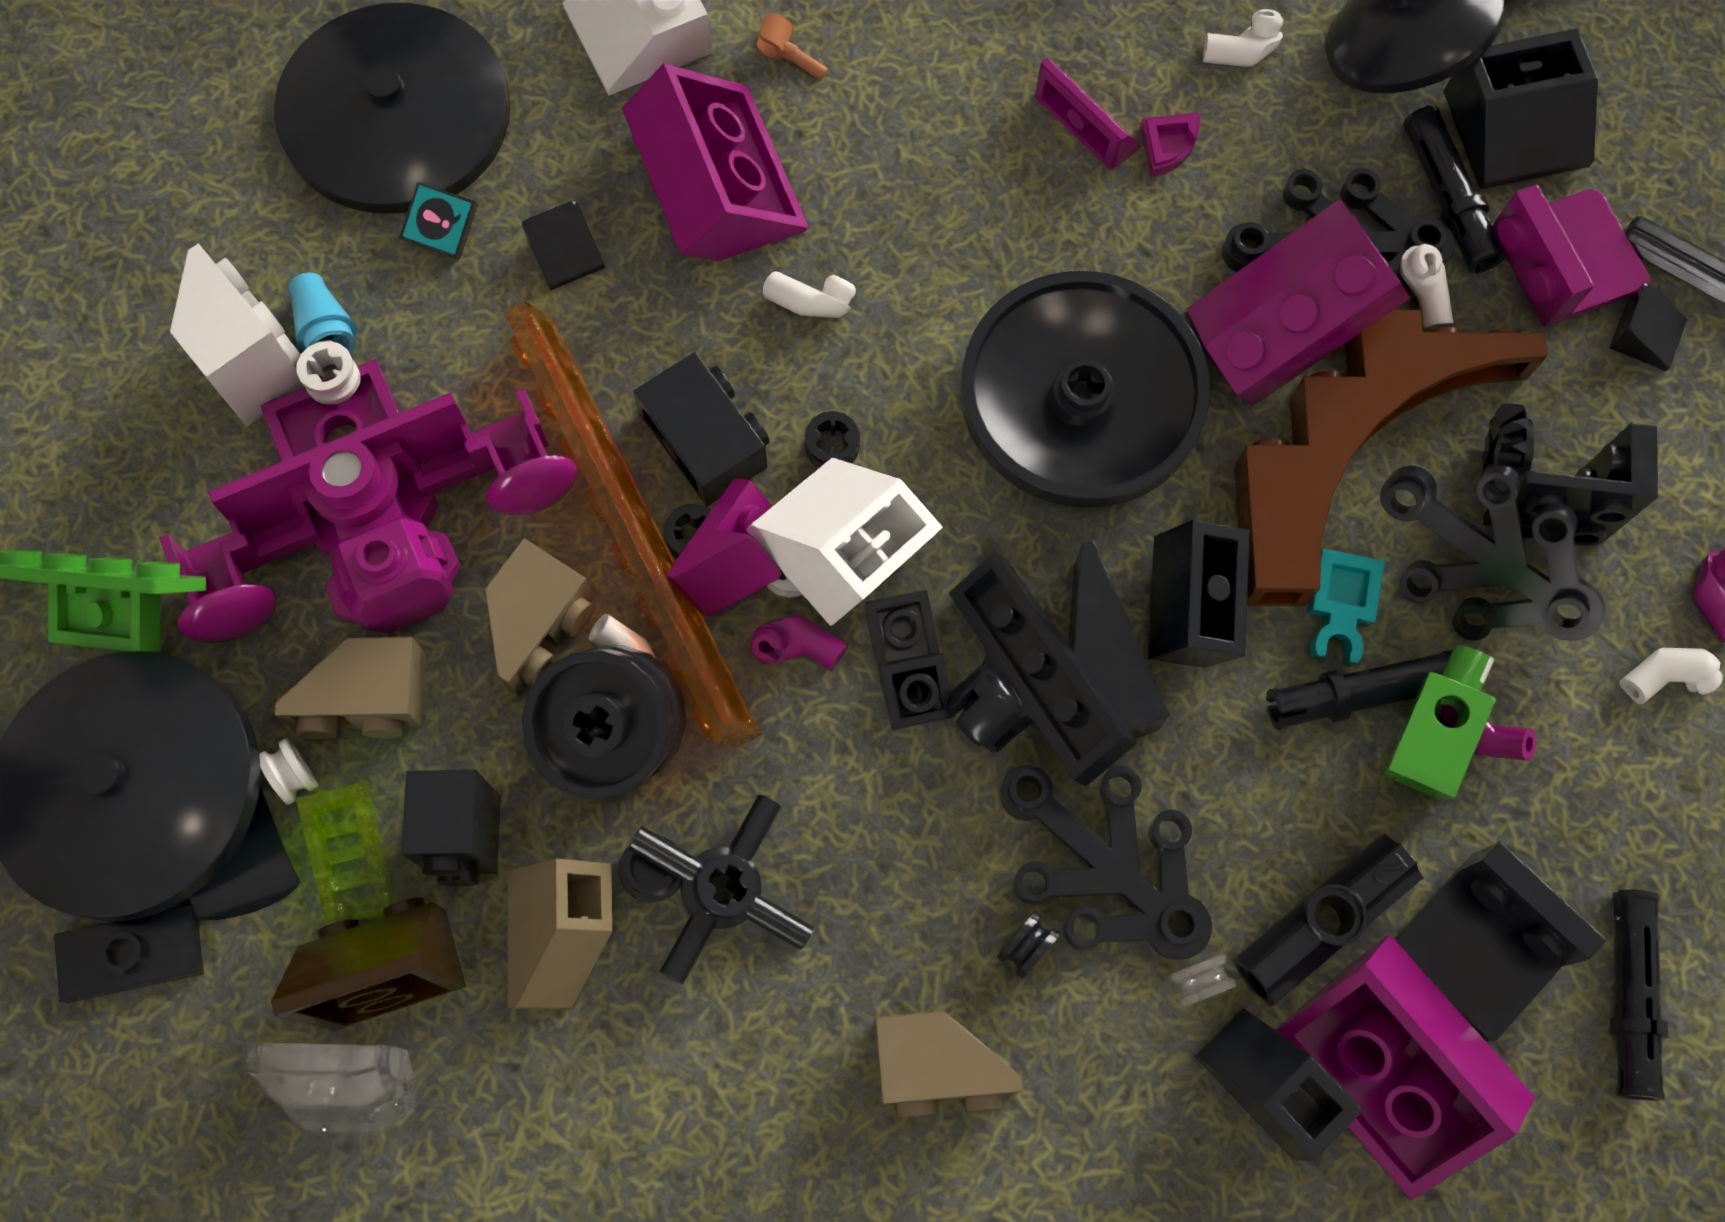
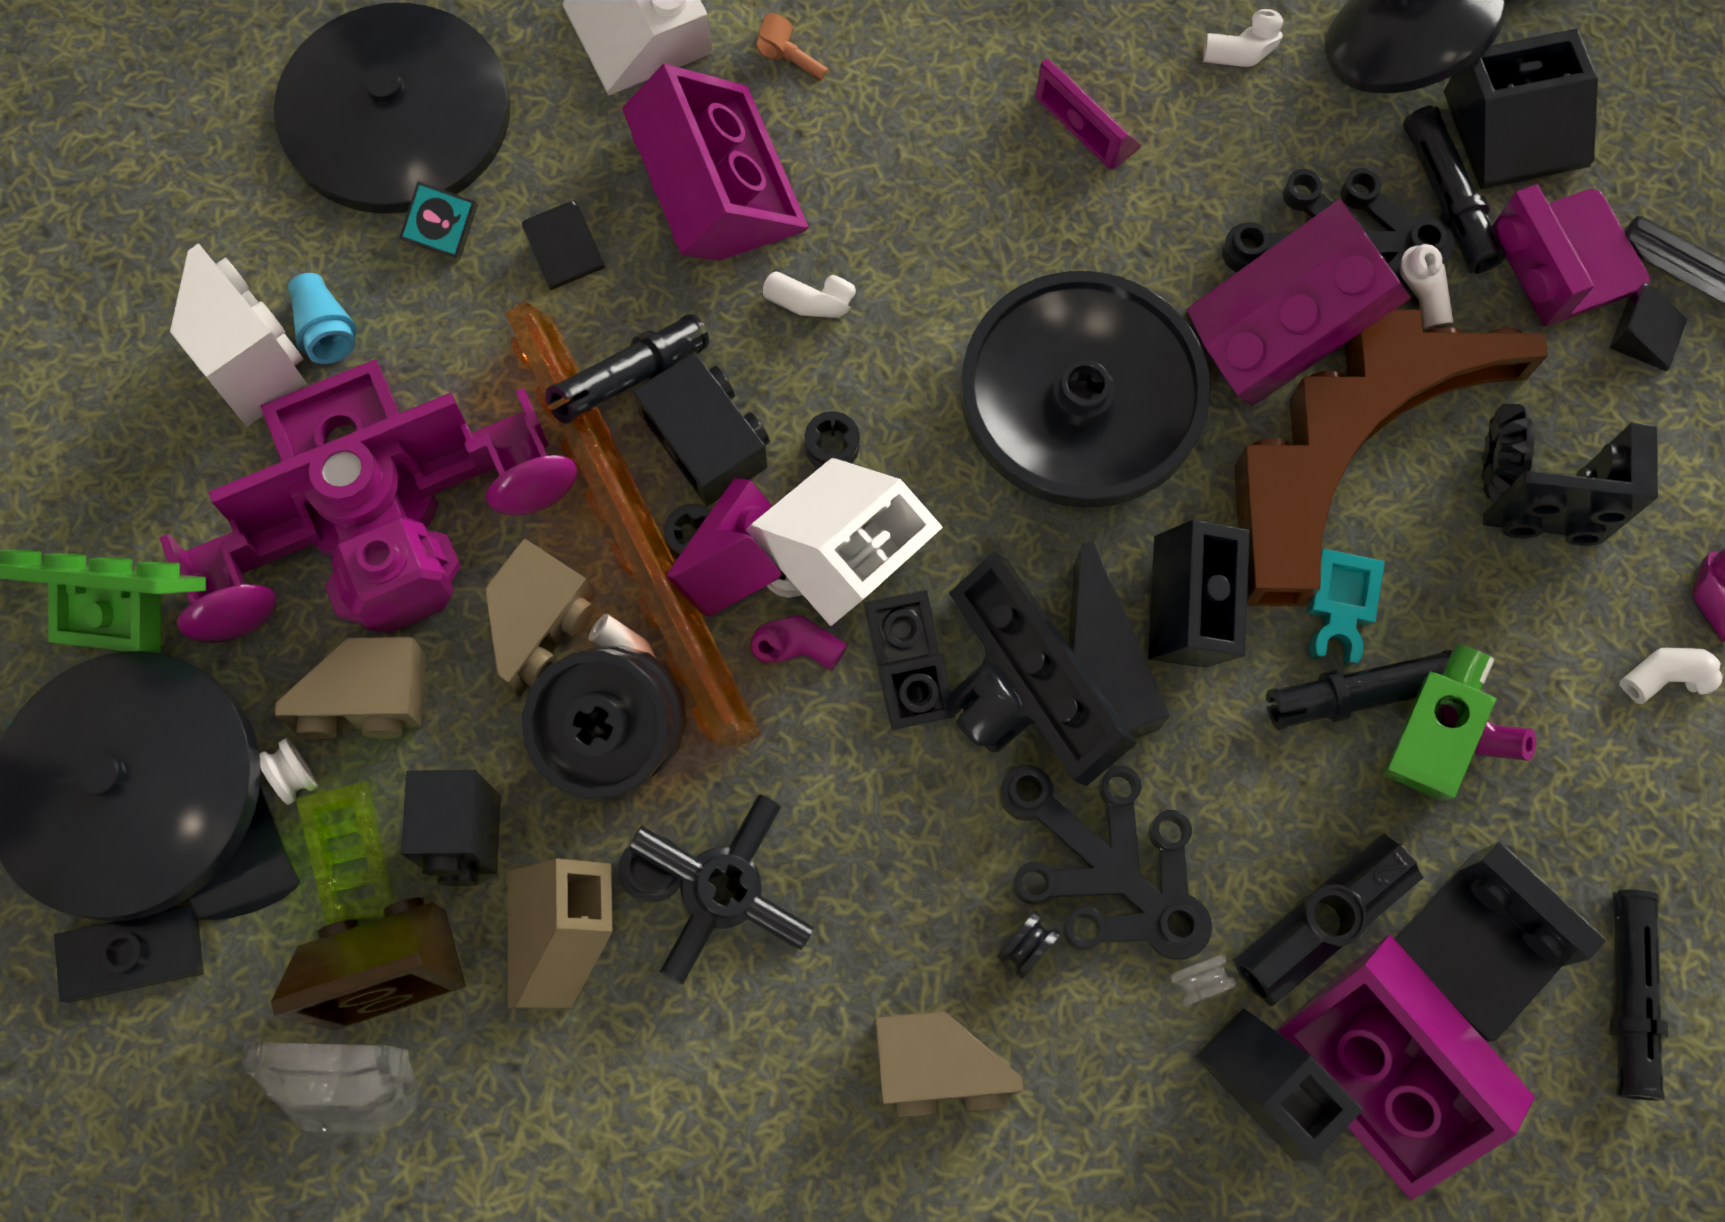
(310, 368): white bush -> none
(644, 359): none -> black pin
(1168, 140): magenta tile -> none
(1497, 560): black plant -> none

